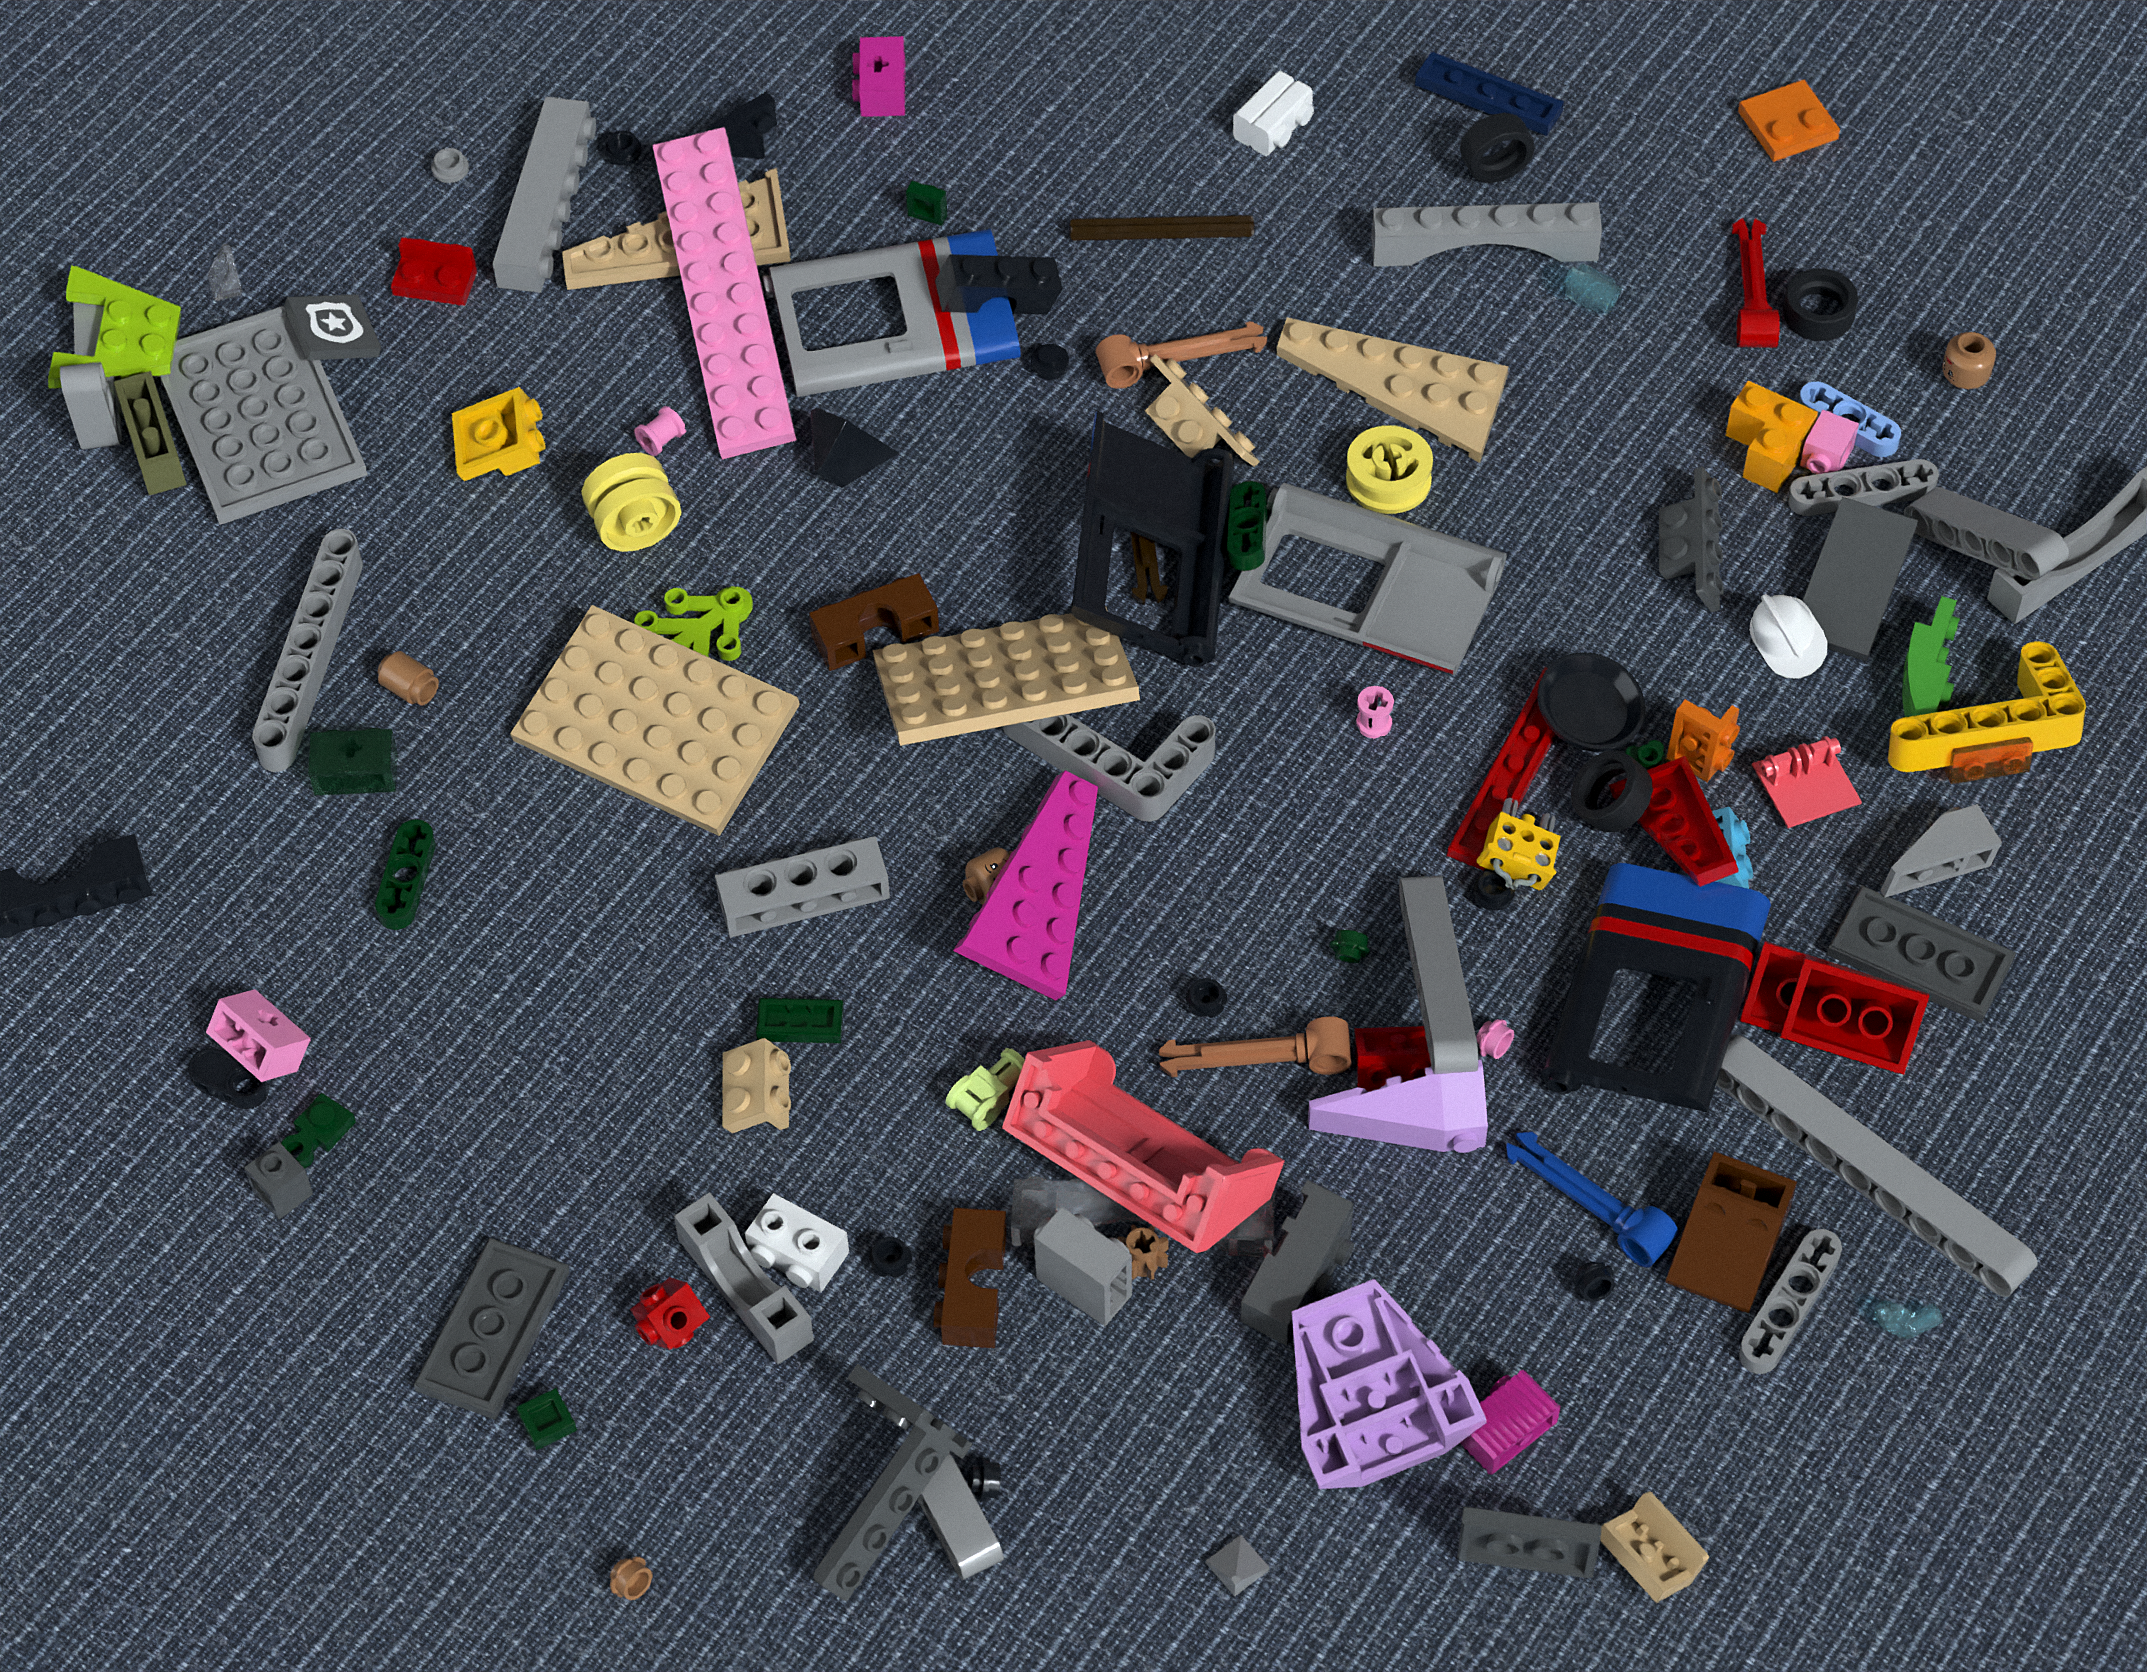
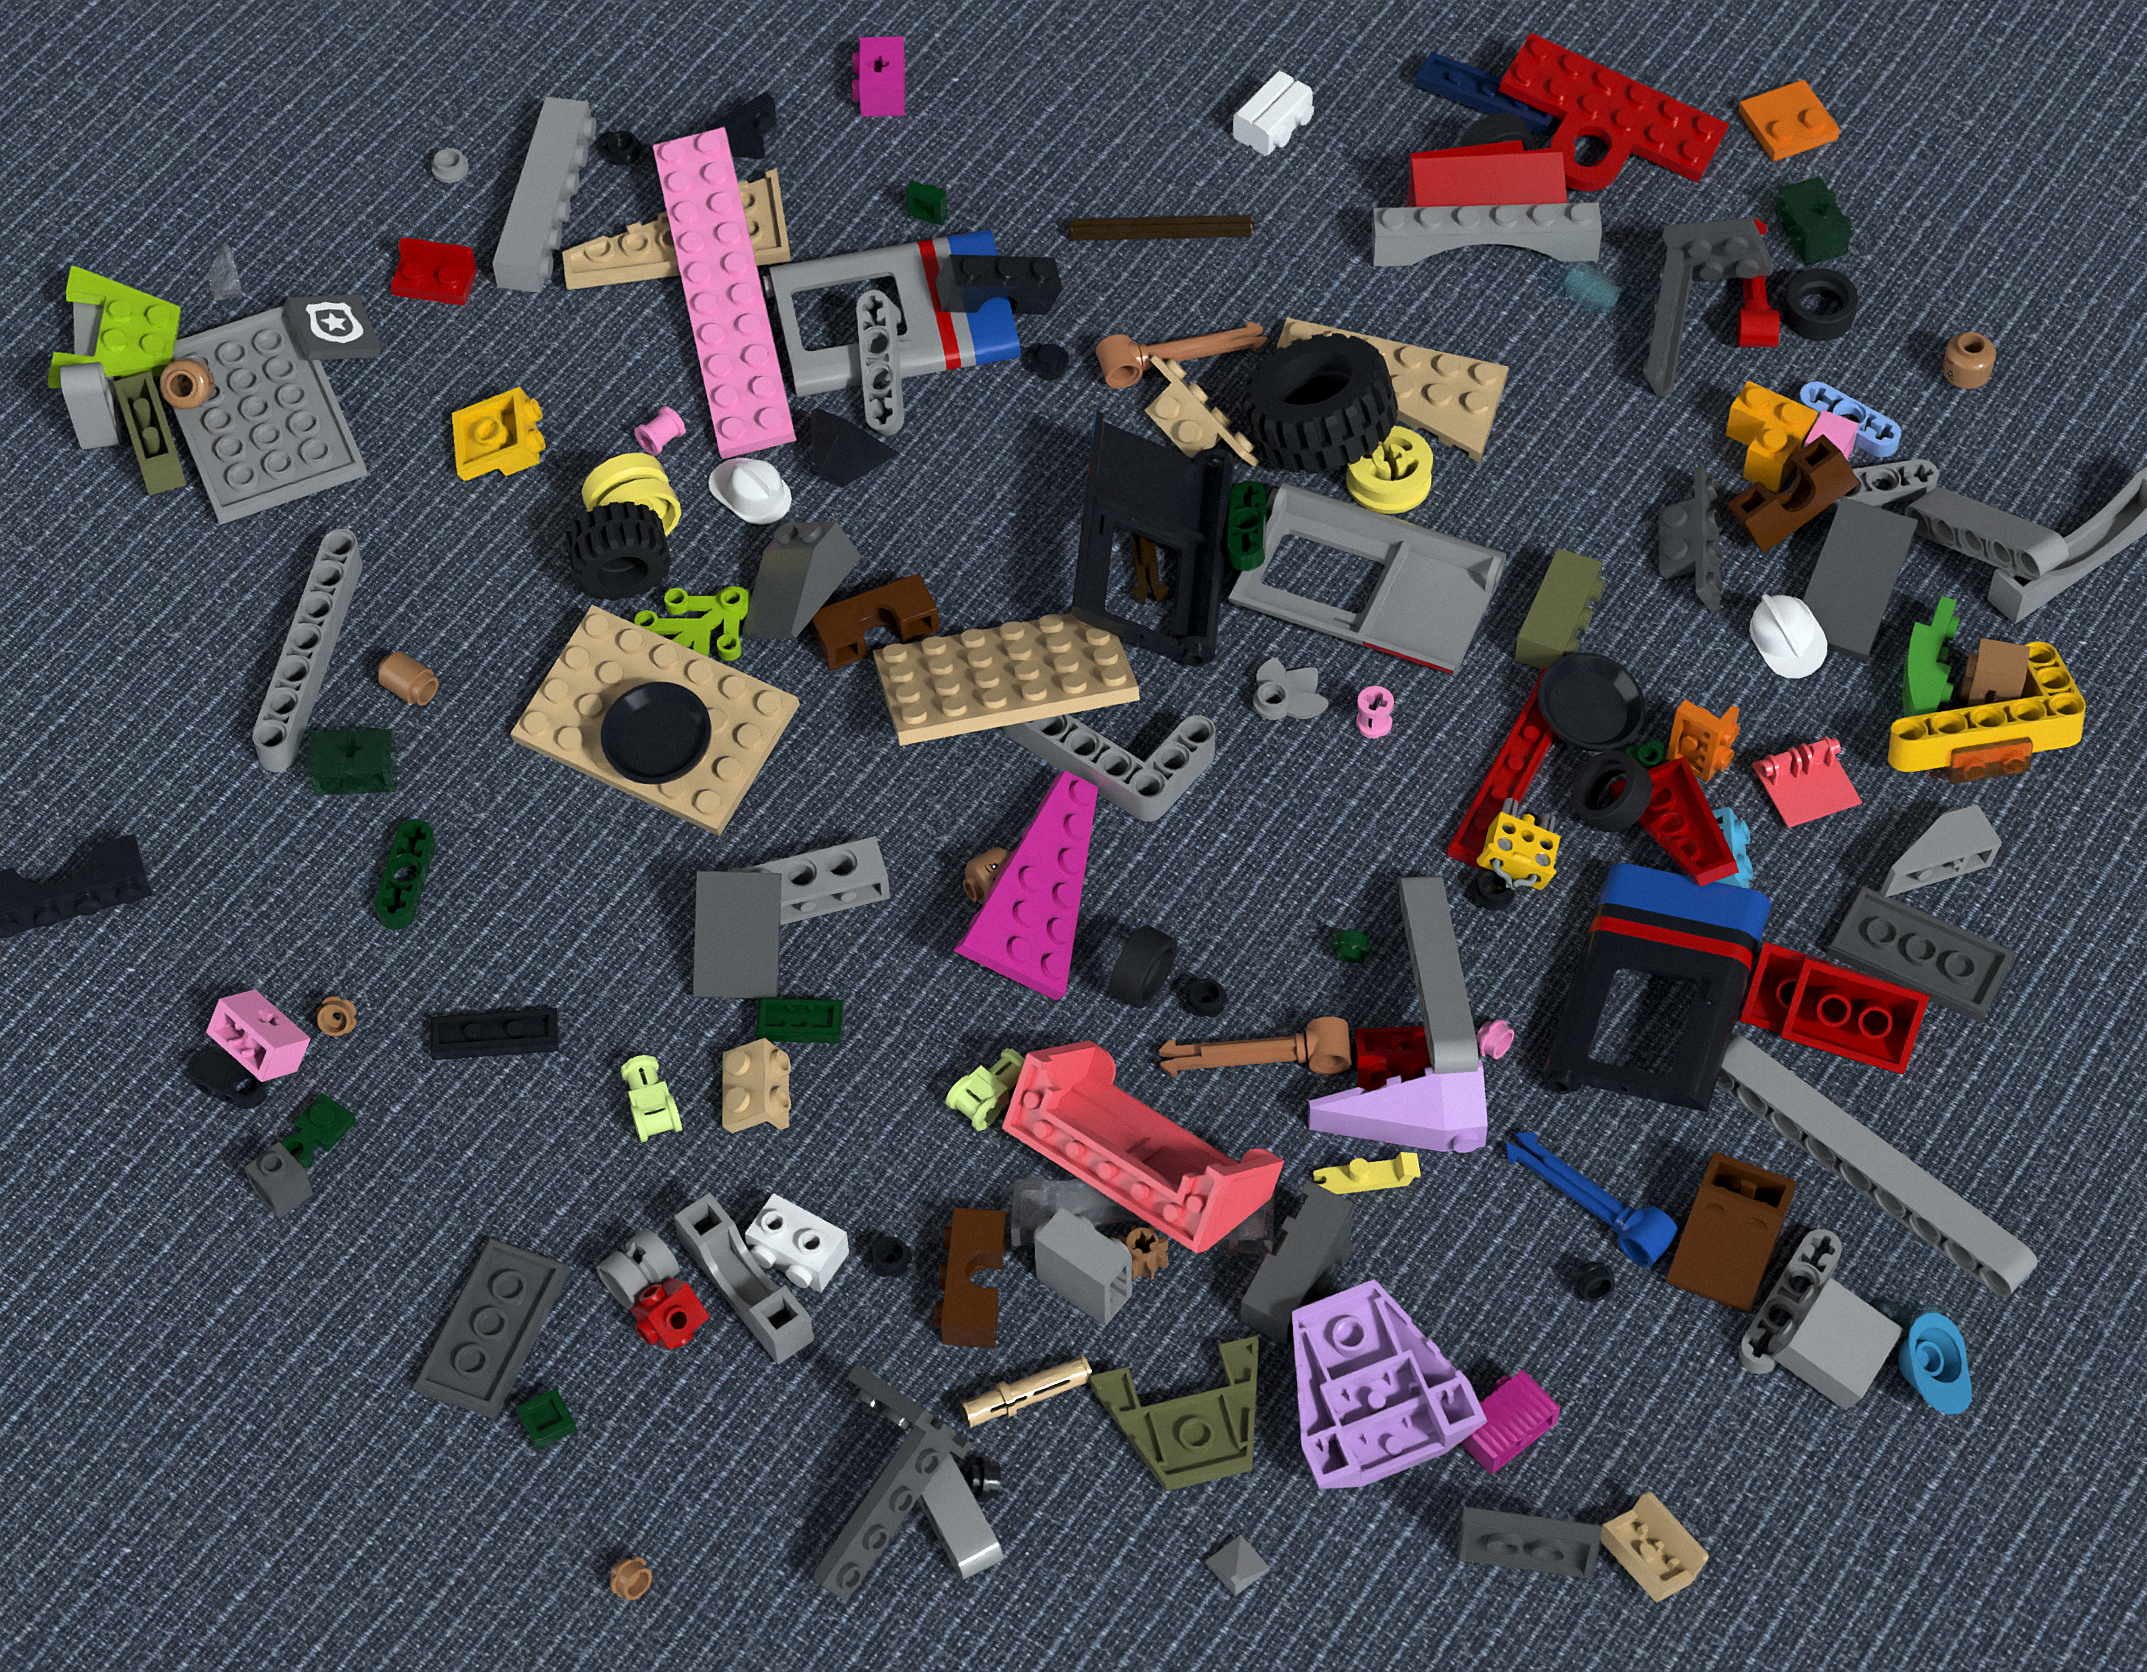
(176, 389): none -> medium nougat head
(331, 1025): none -> medium nougat plate
(494, 1034): none -> black tile
(618, 551): none -> black tyre
(637, 1269): none -> light grey wheel
(651, 1103): none -> yellowish green connector
(656, 733): none -> black piece
(737, 934): none -> dark grey tile
(751, 490): none -> white piece
(797, 578): none -> dark grey slope
(888, 316): none -> light grey beam
(1026, 1391): none -> tan pin
(1143, 966): none -> black tyre
(1192, 1435): none -> olive wing
(1290, 689): none -> light grey plate
(1320, 403): none -> black tyre
(1368, 1176): none -> light yellow piece
(1486, 176): none -> red slope
(1560, 609): none -> olive brick
(1614, 109): none -> red plate
(1696, 254): none -> dark grey bracket
(1813, 220): none -> clear green brick
(1820, 481): none -> reddish brown arch
(1836, 1342): none -> light grey brick
(1936, 1363): none -> dark azure piece
(1994, 673): none -> medium nougat brick

